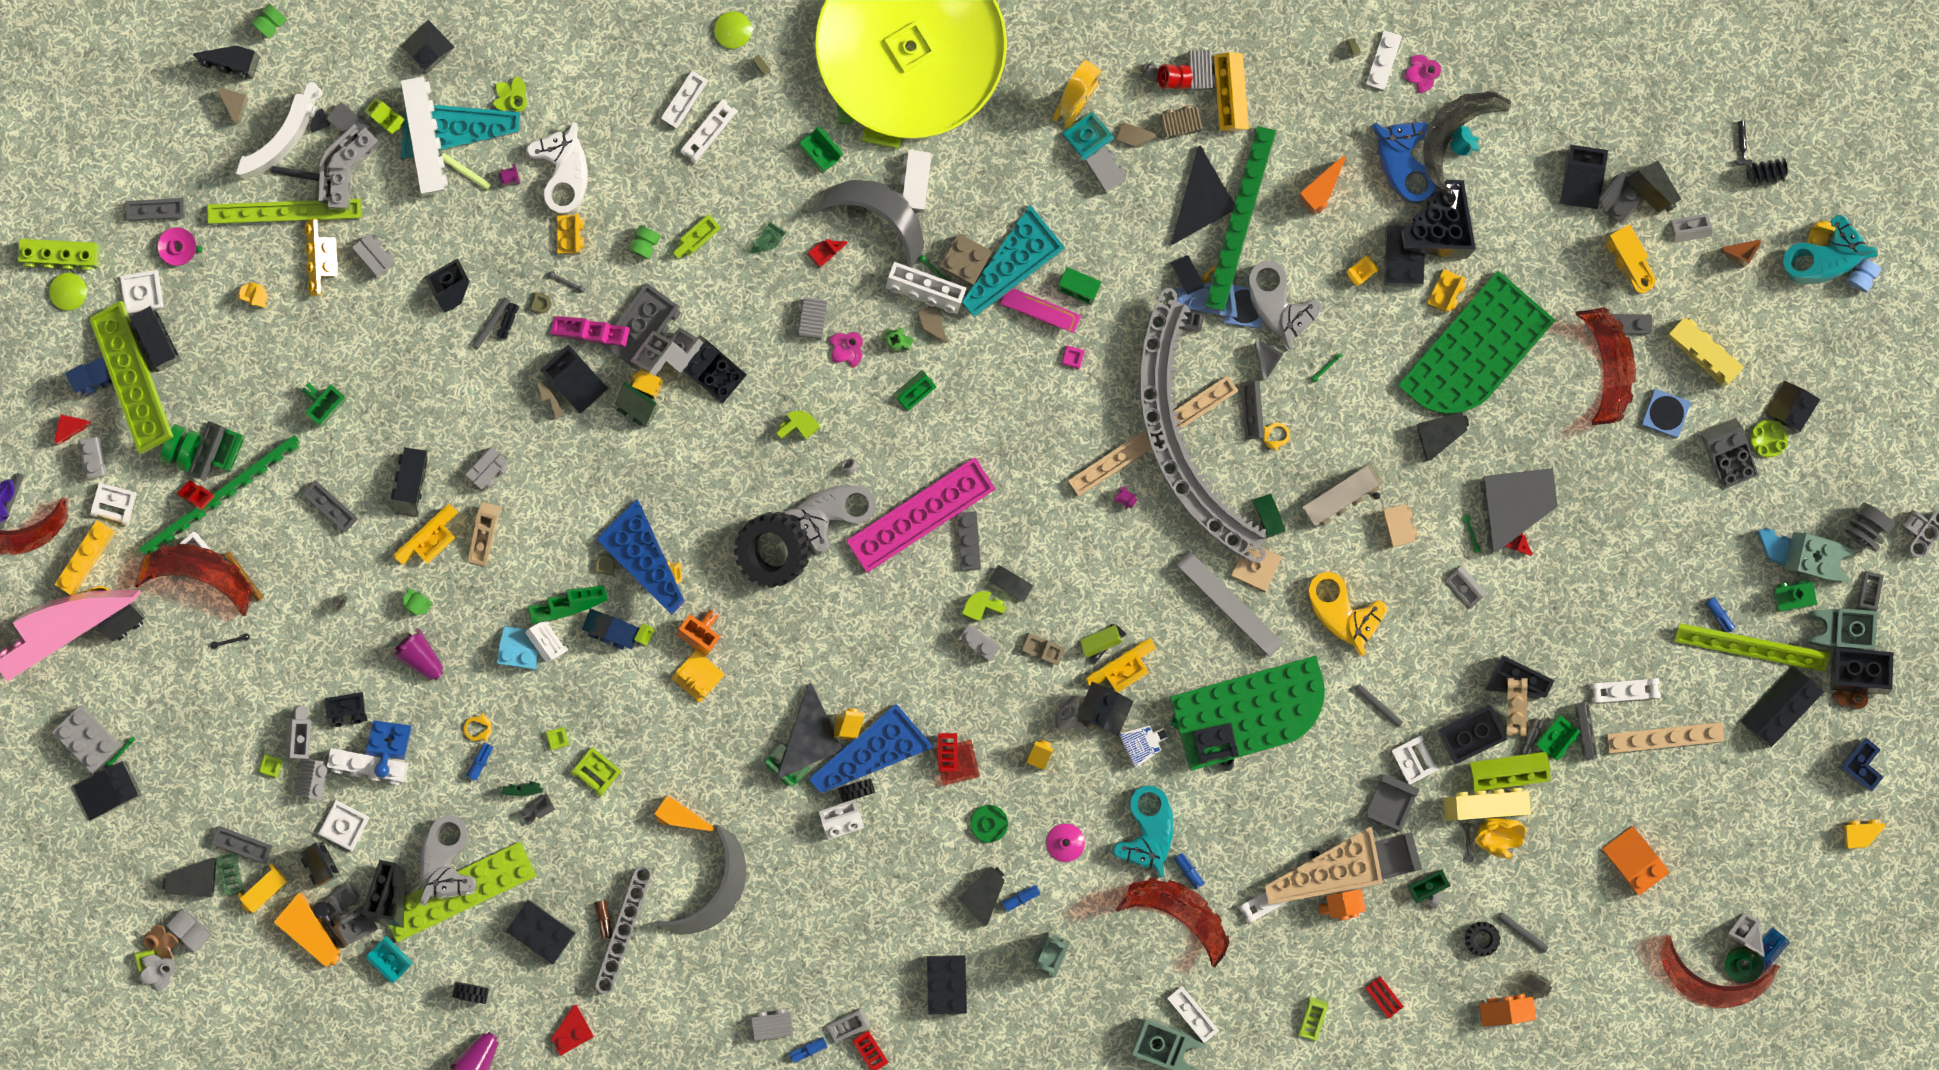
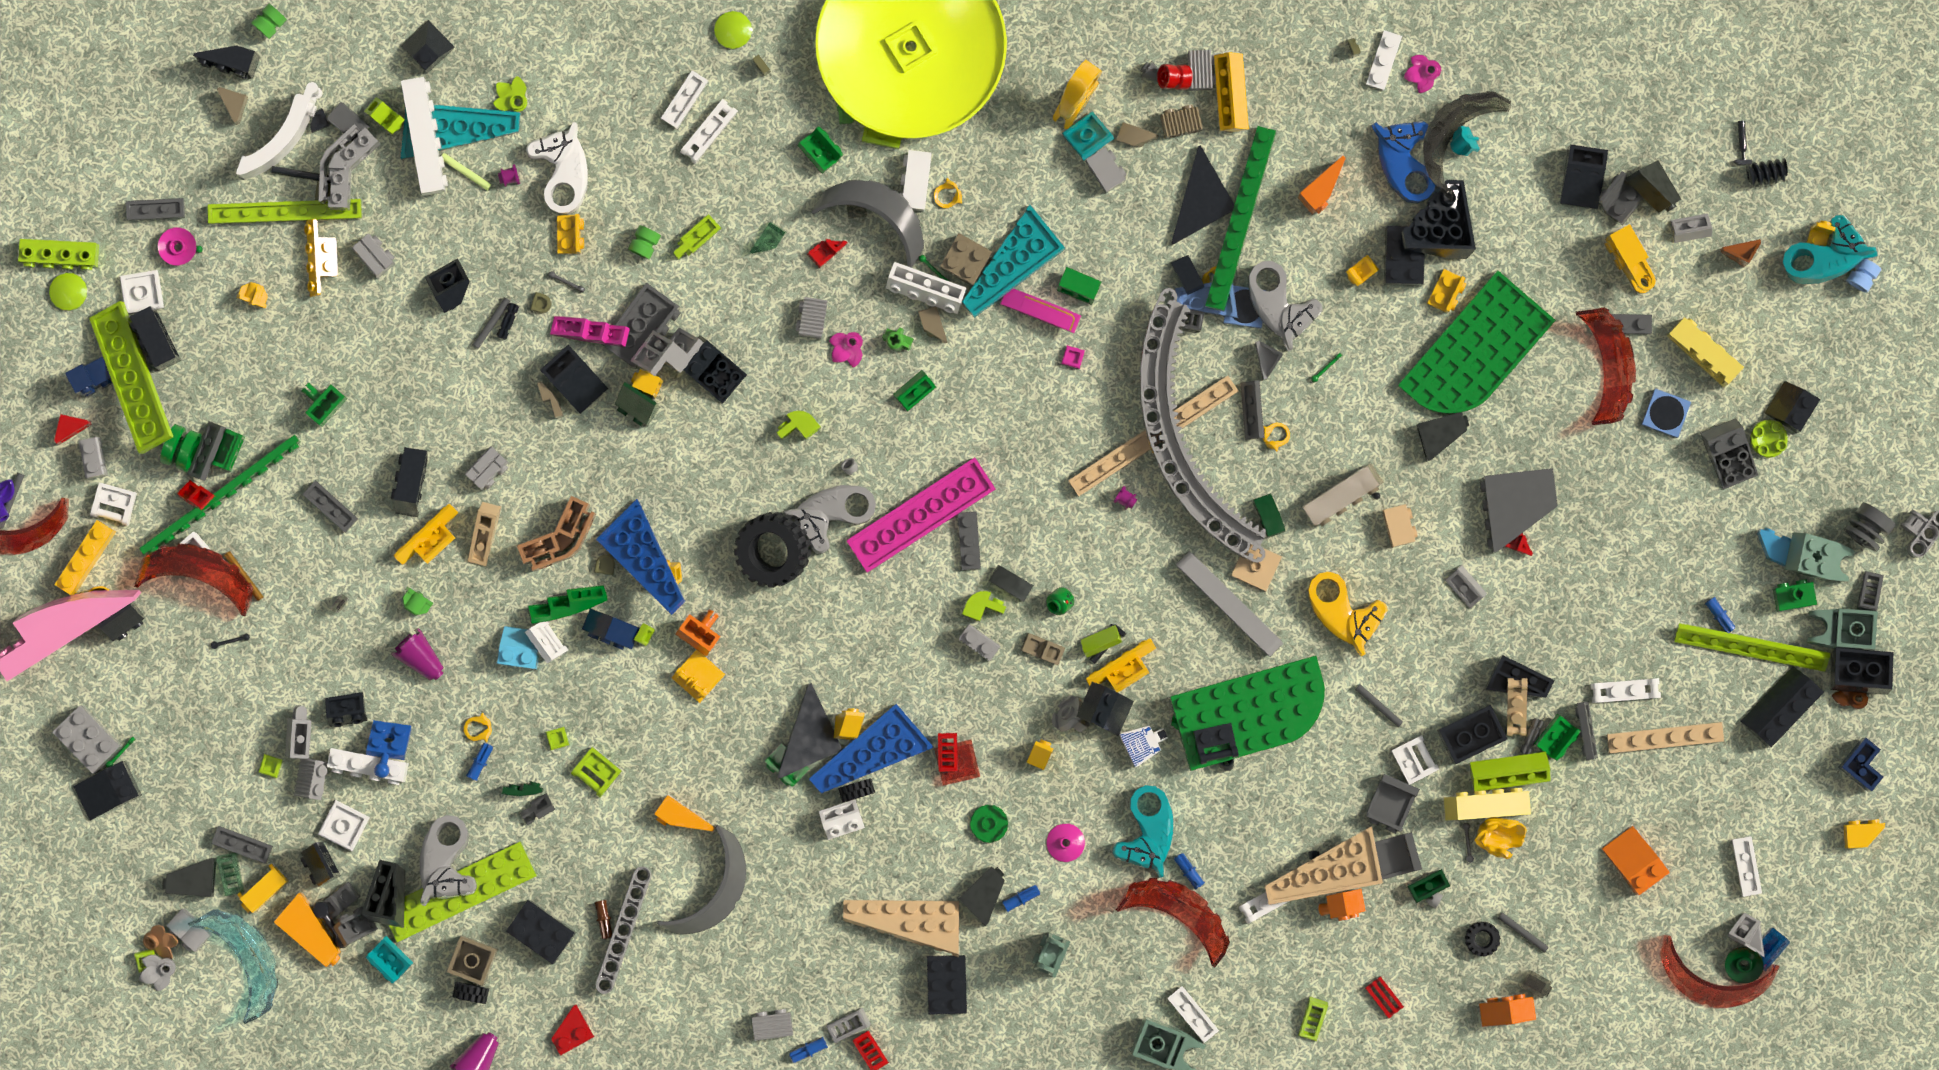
(253, 954): none -> clear light blue windscreen
(472, 960): none -> dark tan brick
(559, 539): none -> medium nougat brick
(913, 921): none -> tan wing
(948, 185): none -> yellow piece
(1060, 601): none -> green head
(1466, 518): green hinge -> none
(1746, 866): none -> white plate

